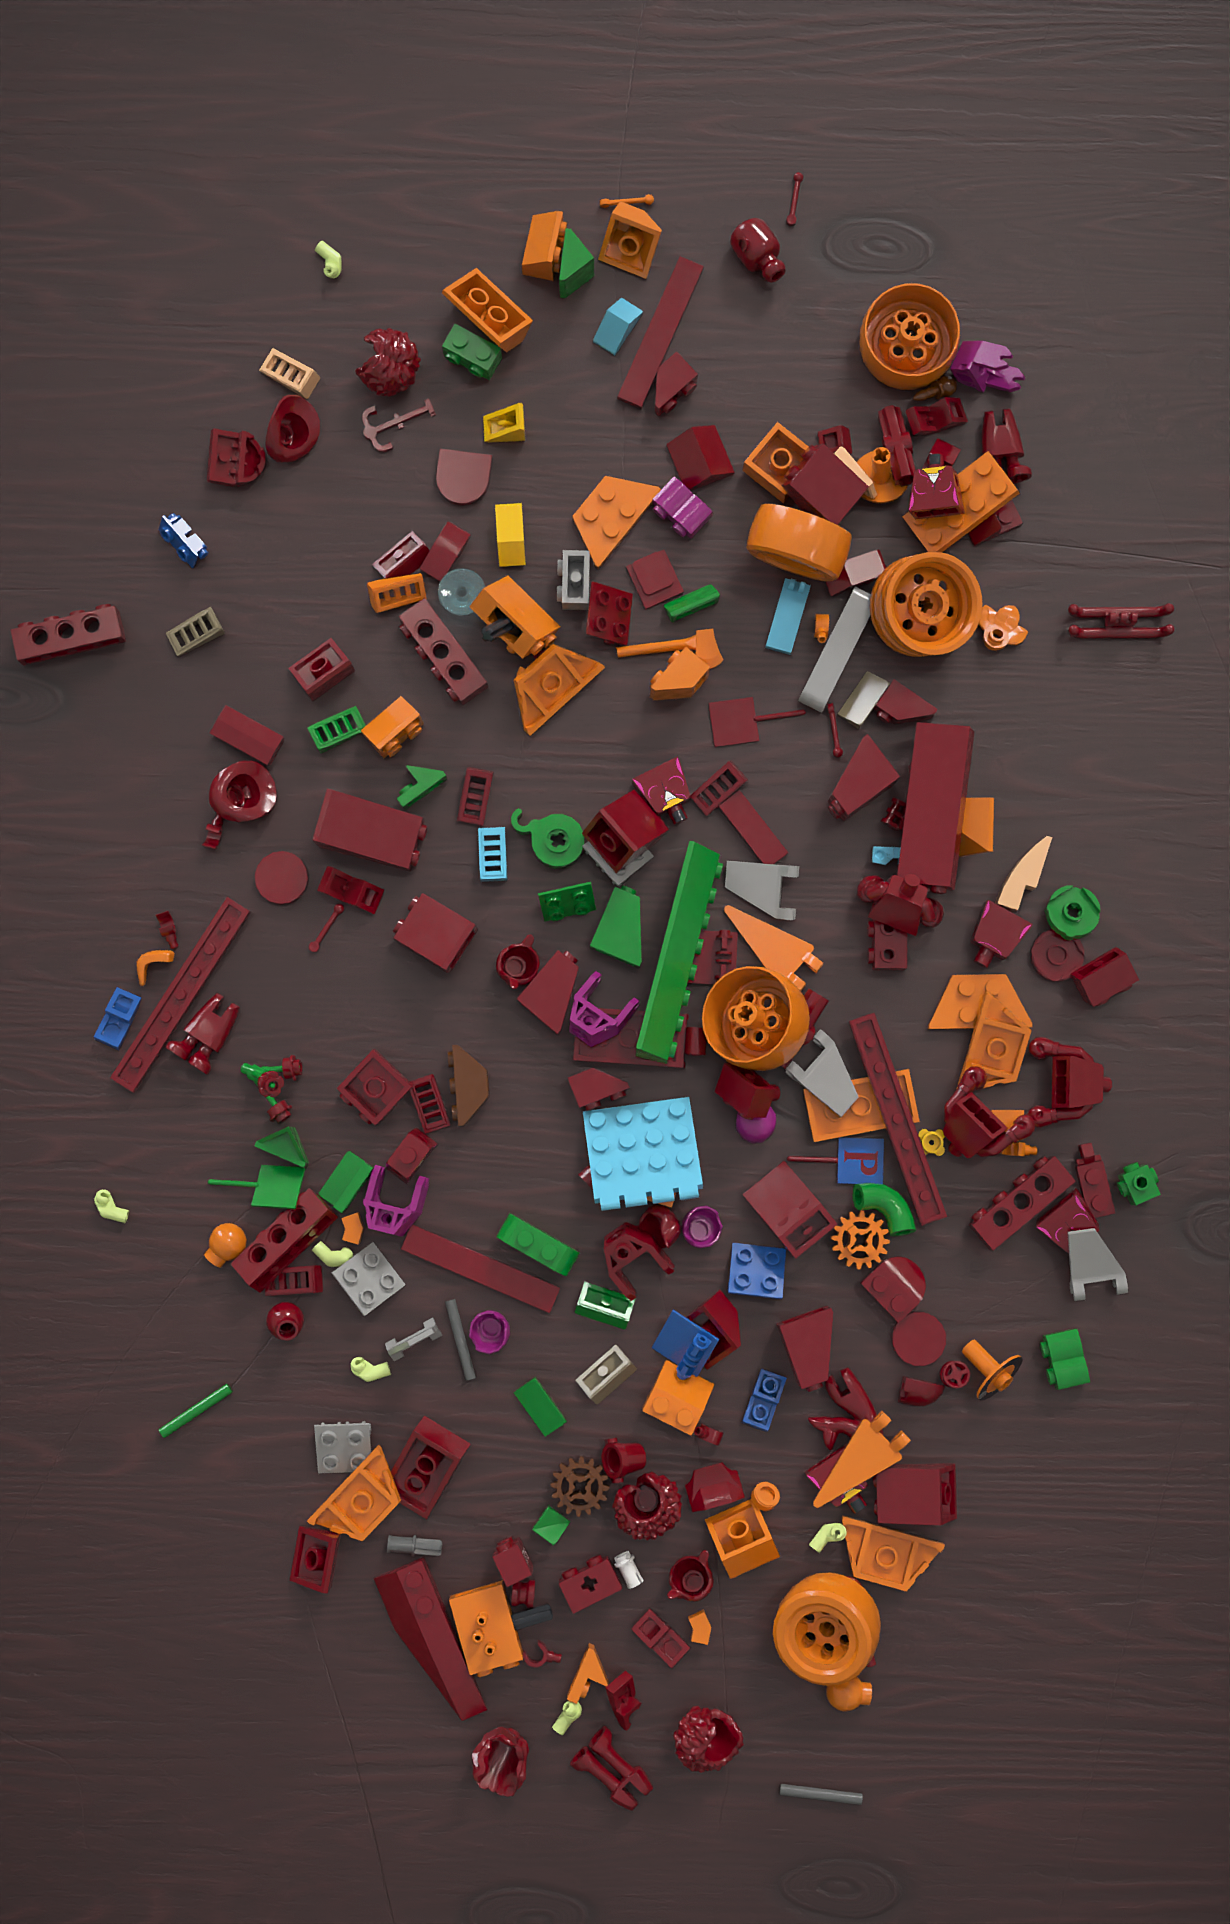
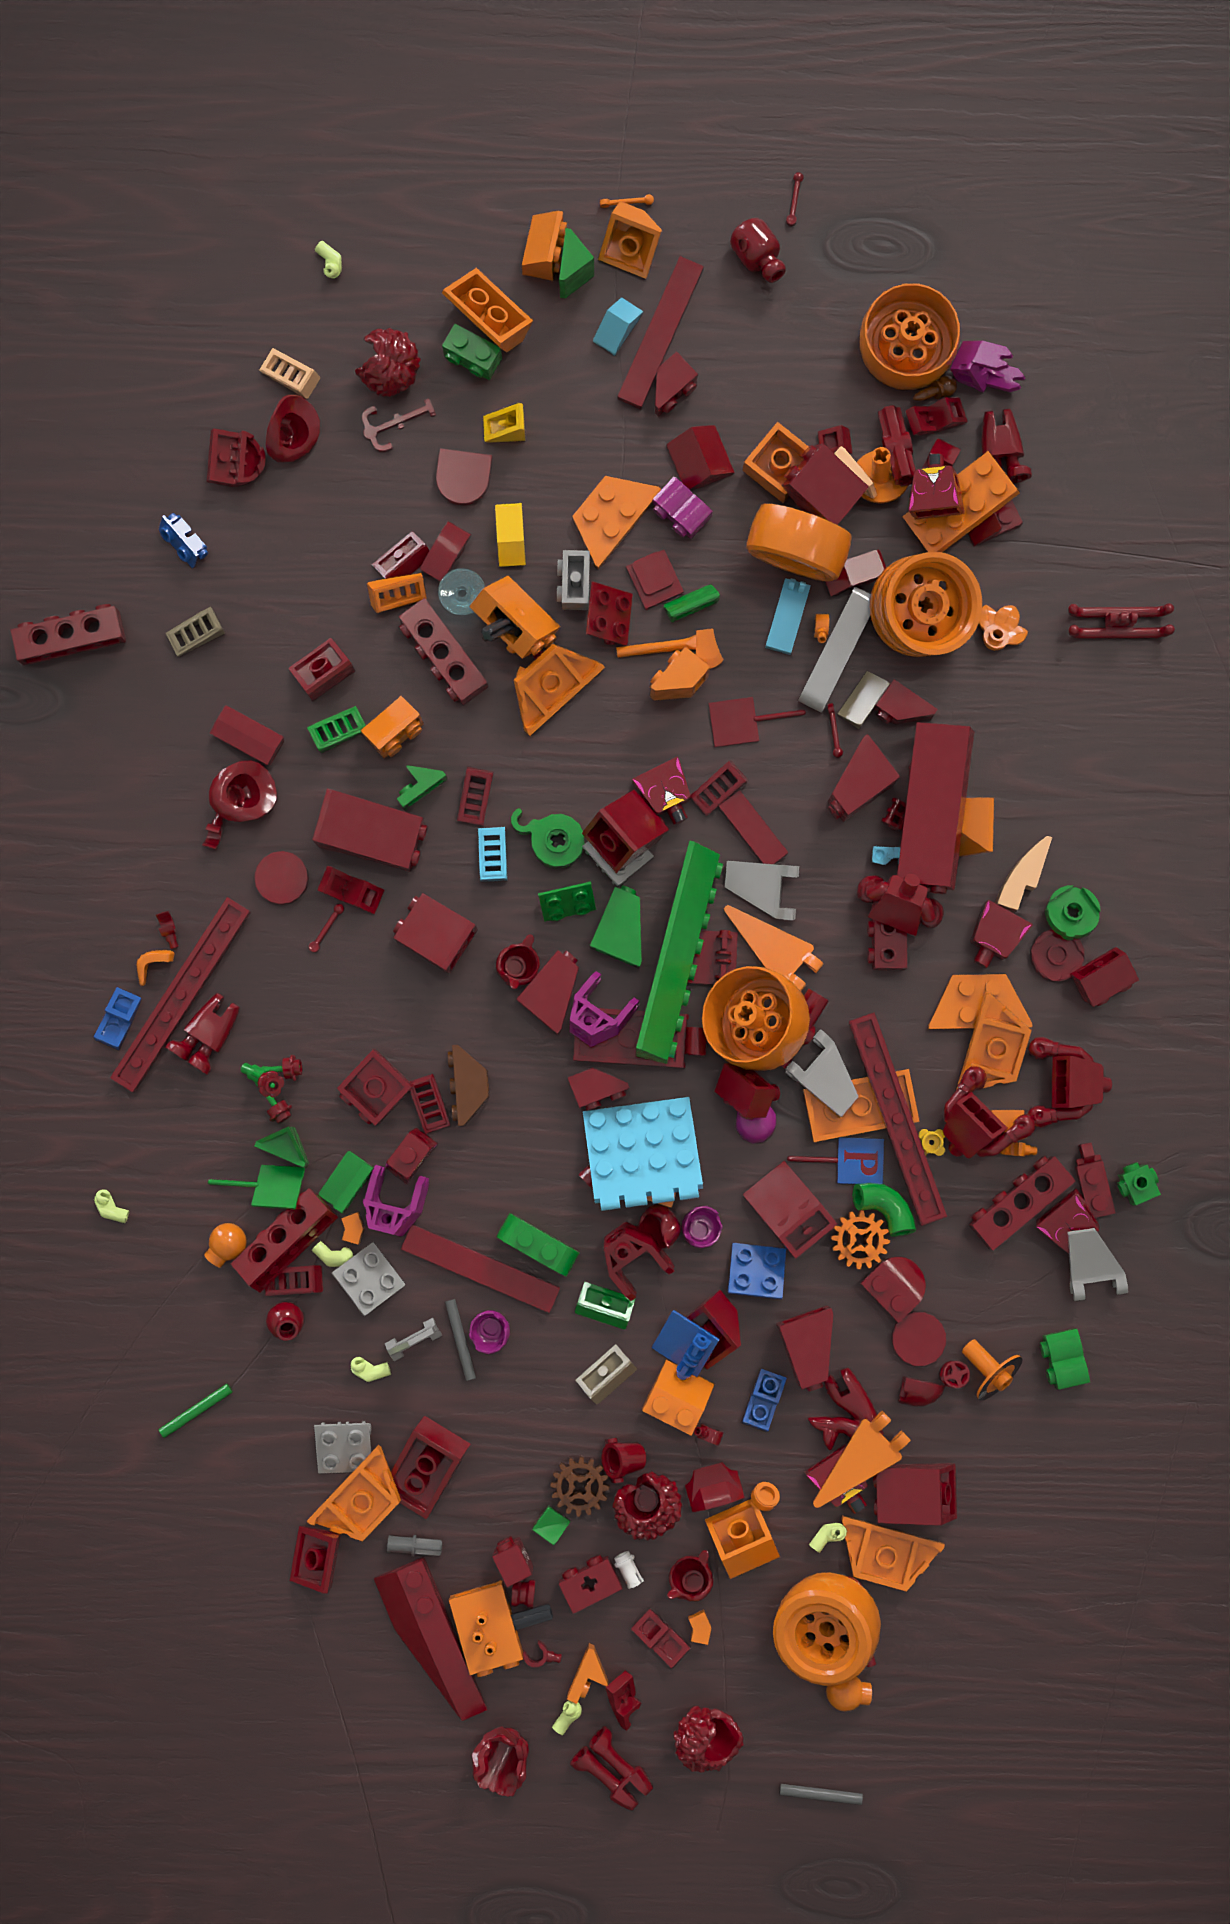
(540, 1406): green slope -> none

